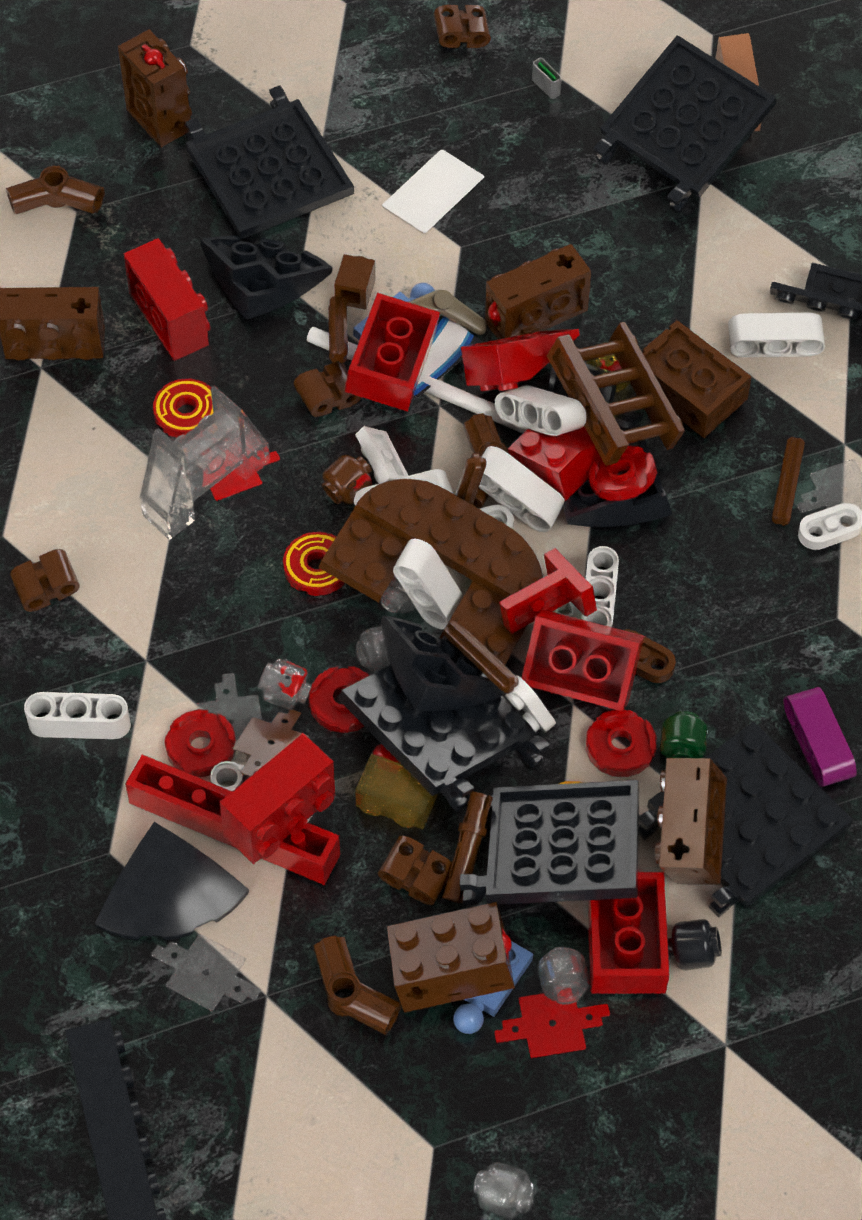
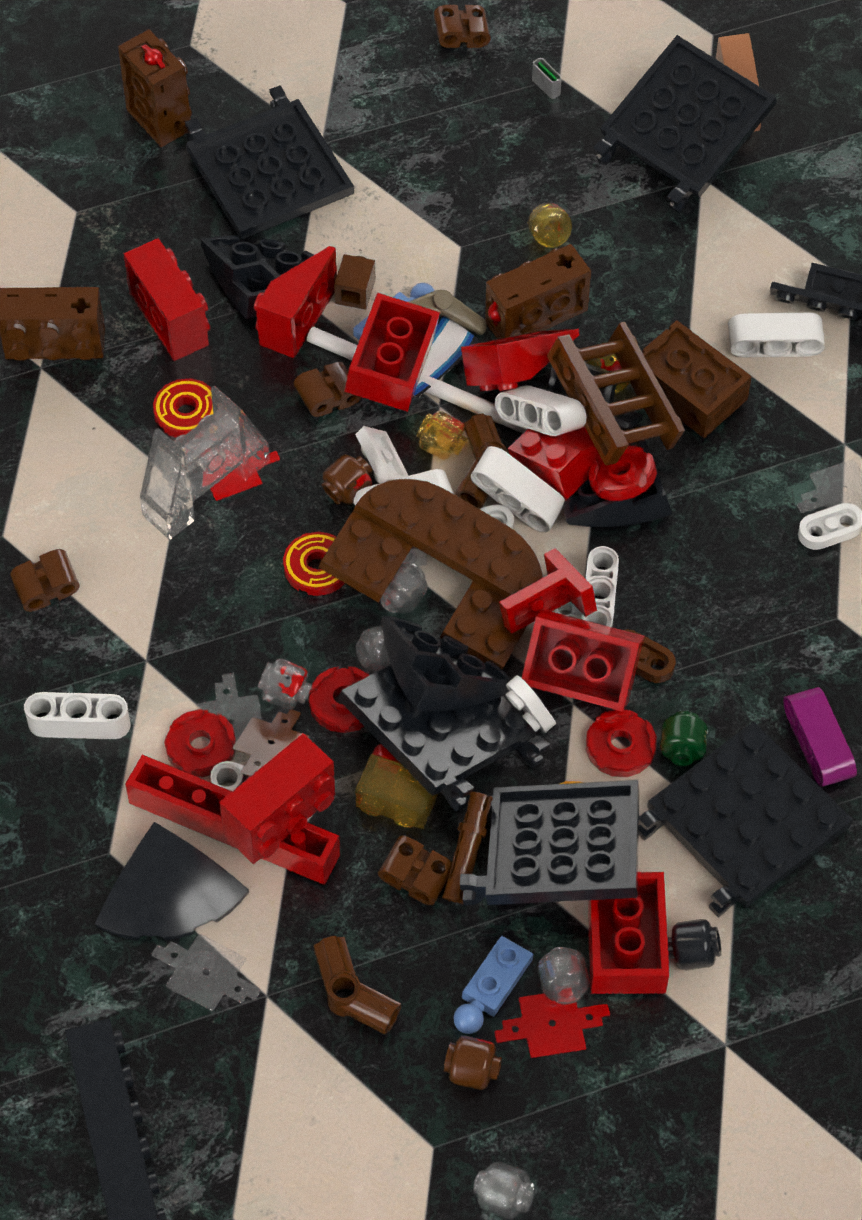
(55, 190): reddish brown piece -> none
(295, 303): none -> red slope
(338, 330): reddish brown axle -> none
(427, 583): white beam -> none
(433, 191): white sticker -> none
(442, 435): none -> clear yellow head
(450, 957): reddish brown piece -> none
(471, 478): reddish brown axle -> none
(472, 1062): none -> reddish brown head
(481, 657): reddish brown axle -> none
(556, 232): none -> clear yellow head
(691, 821): reddish brown piece -> none
(788, 481): reddish brown axle -> none

